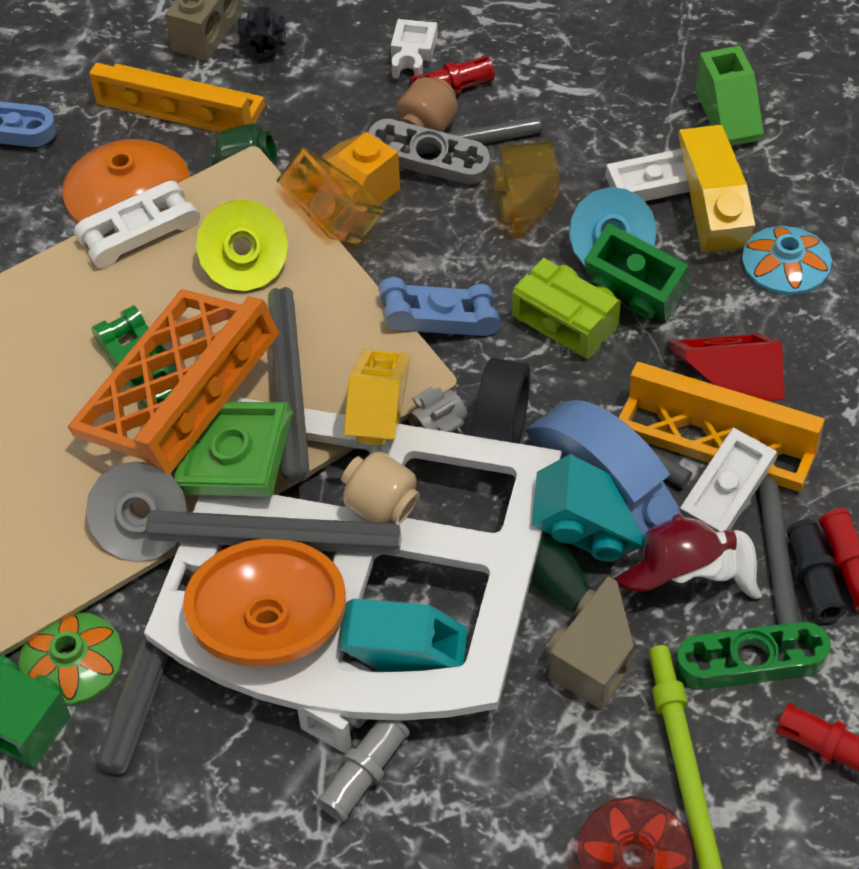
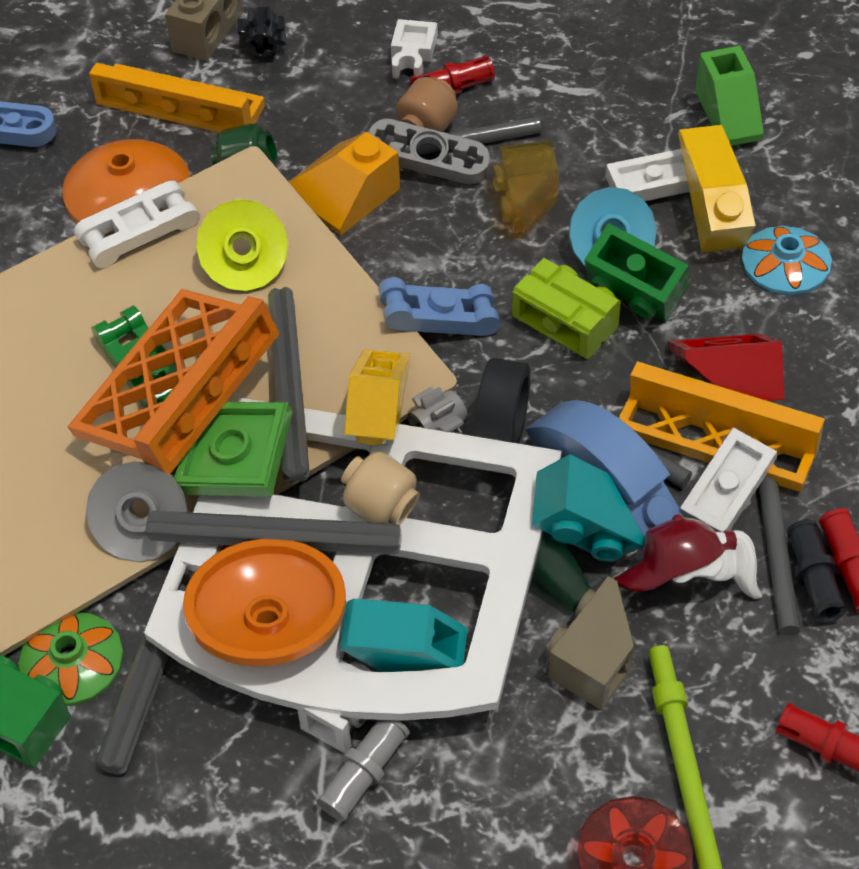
(330, 197): clear yellow slope -> none
(787, 635): green beam -> none

